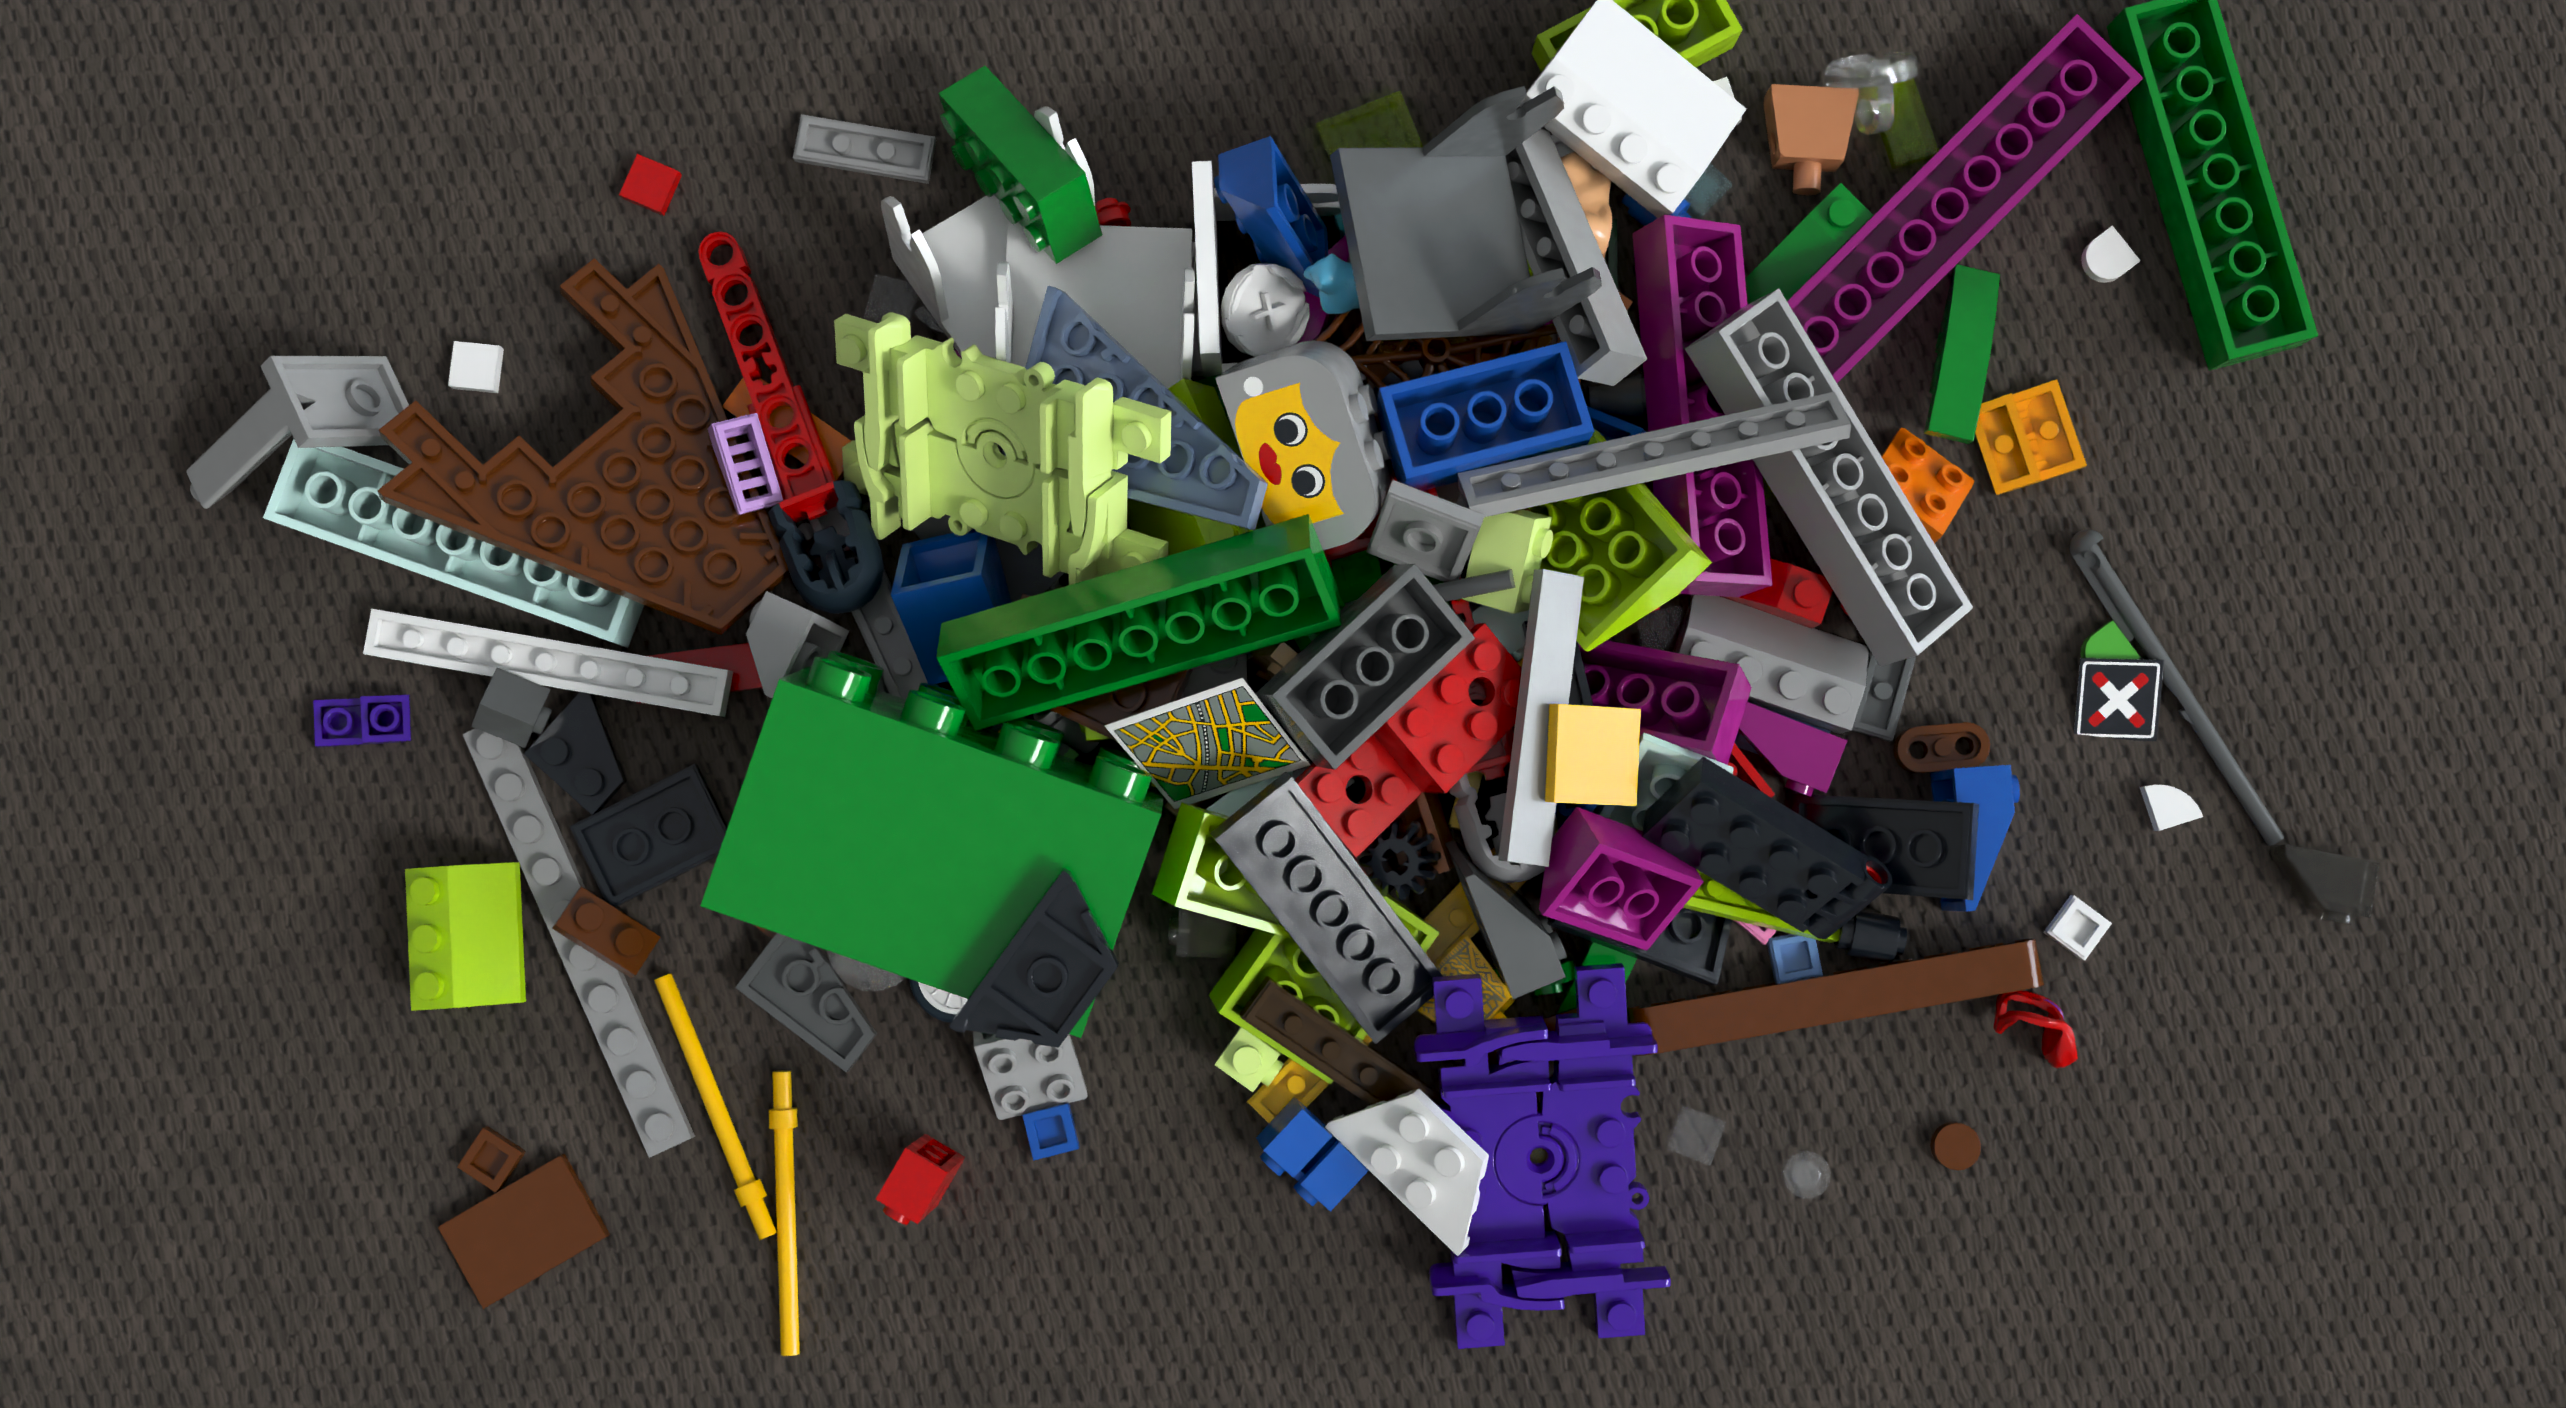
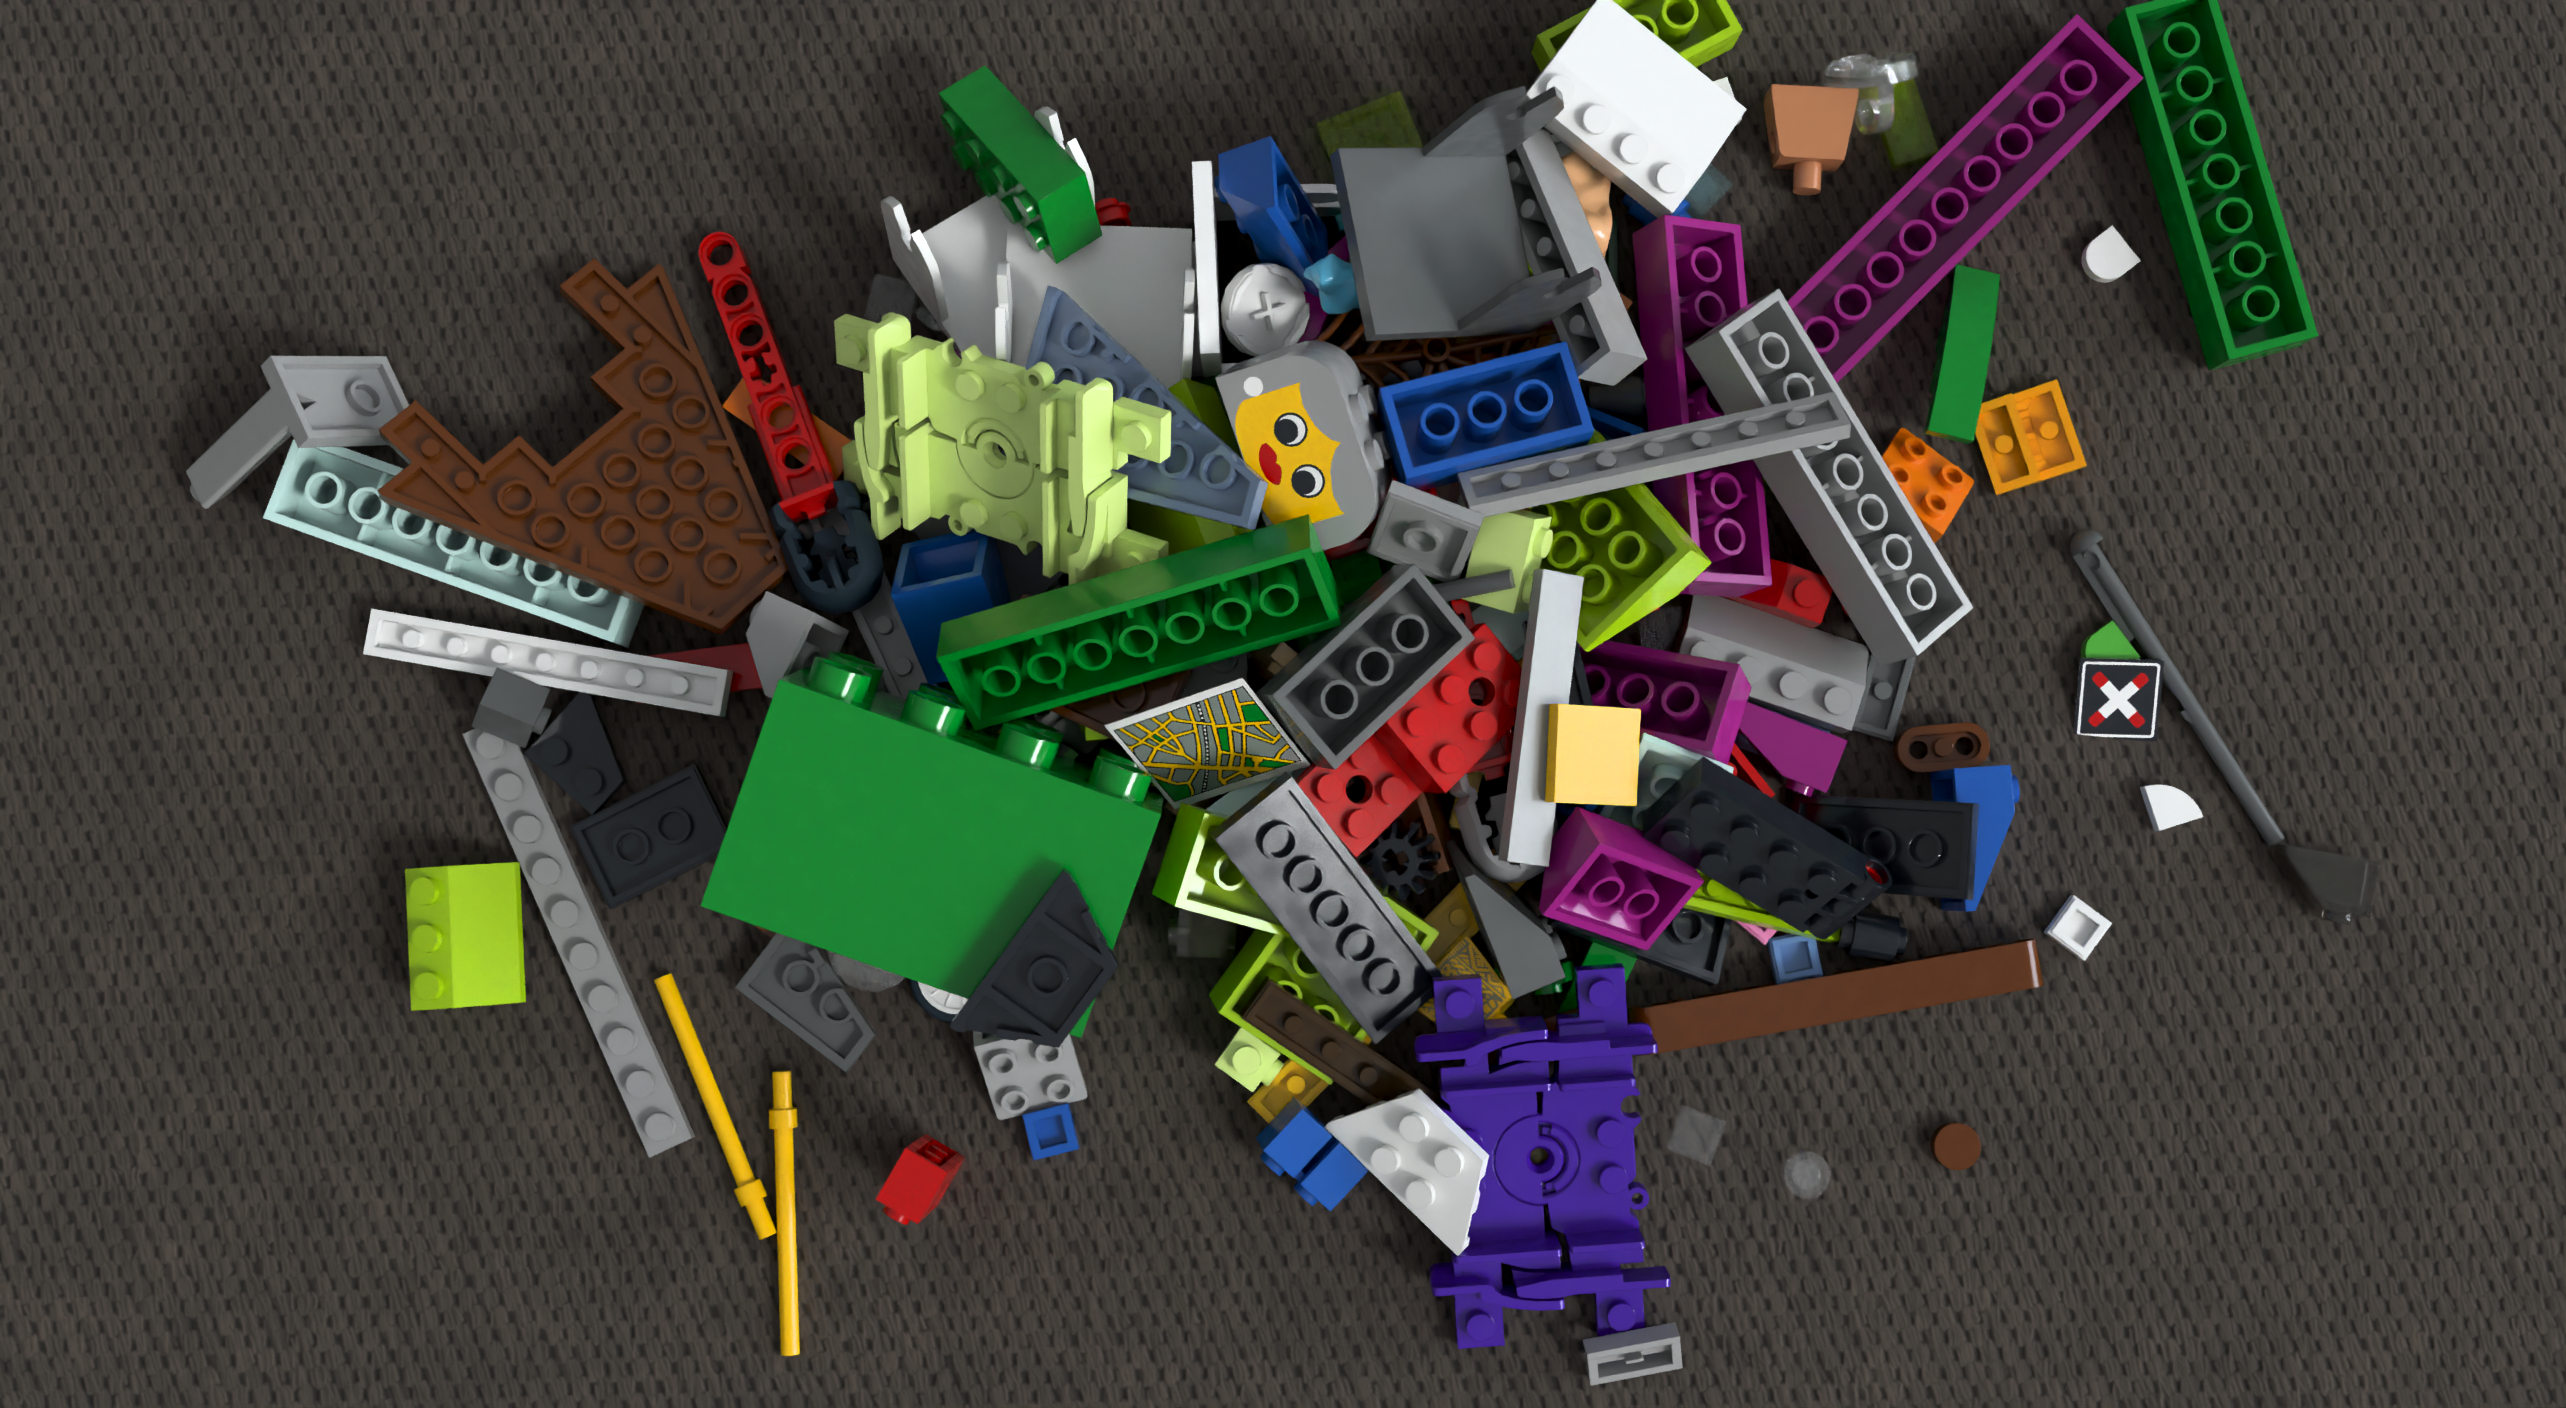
(362, 720): dark purple slope -> none
(475, 367): white tile -> none
(491, 1159): reddish brown tile -> none
(523, 1231): reddish brown tile -> none
(606, 932): reddish brown plate -> none
(650, 184): red tile -> none
(749, 425): lavender slope -> none
(864, 149): light grey tile -> none
(1633, 1353): none -> light grey tile
(1809, 245): green slope -> none
(2058, 1037): red piece -> none

